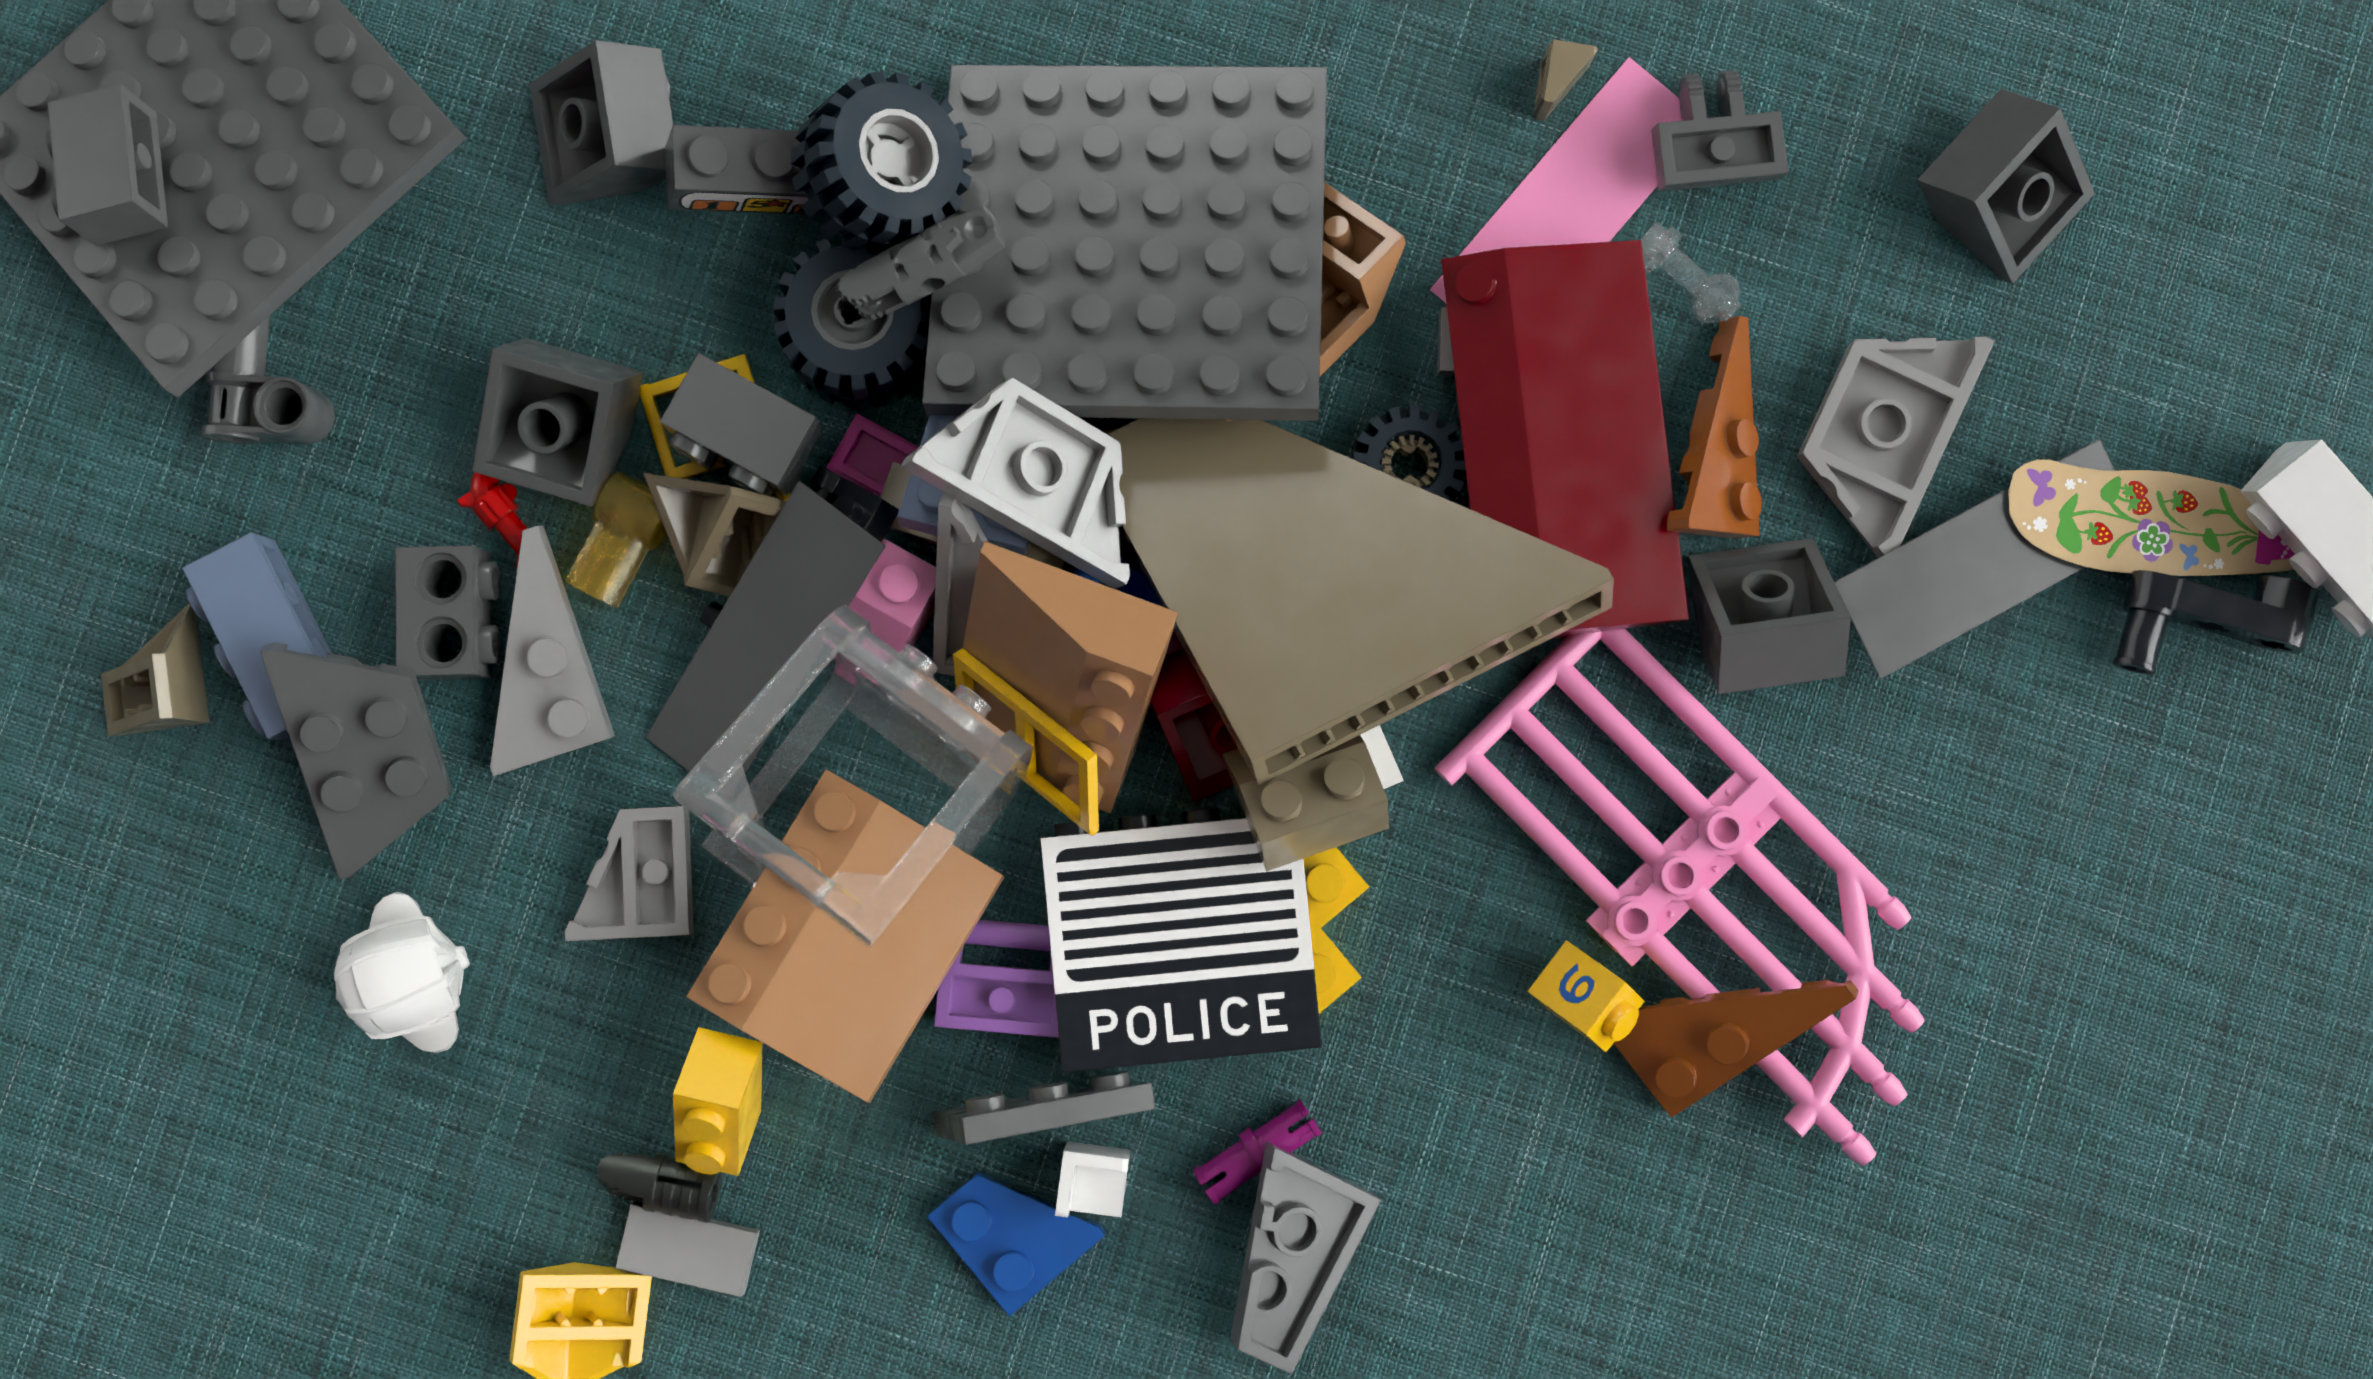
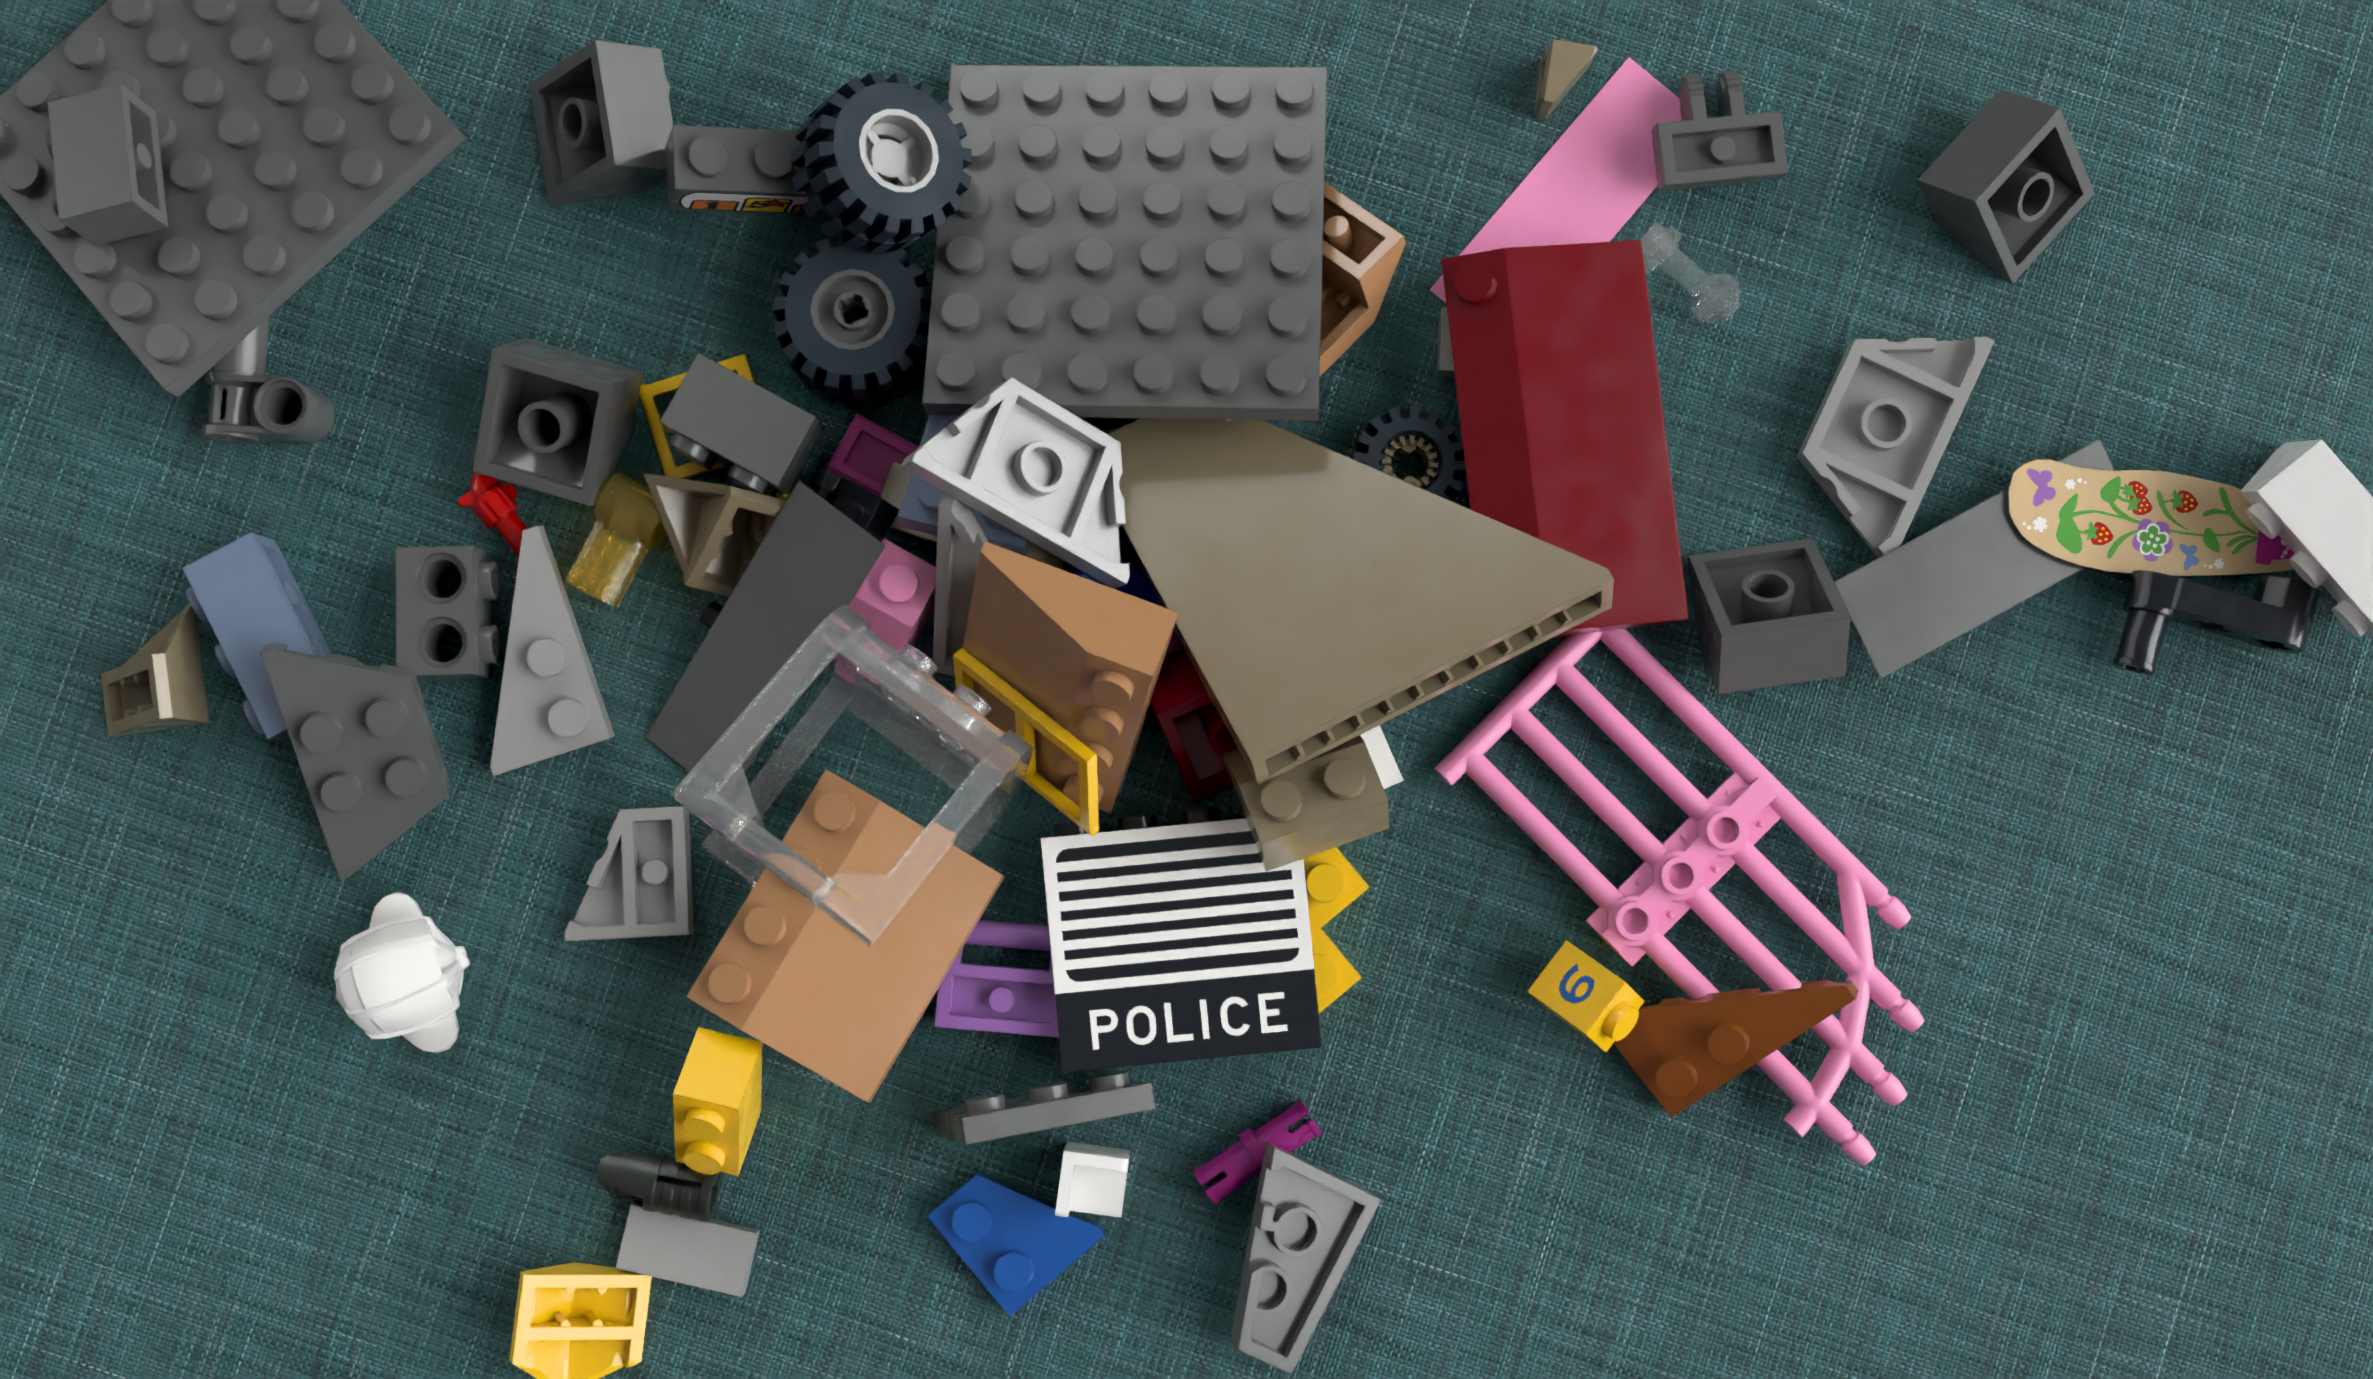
(922, 264): dark grey hinge -> none
(1723, 447): dark orange wing -> none

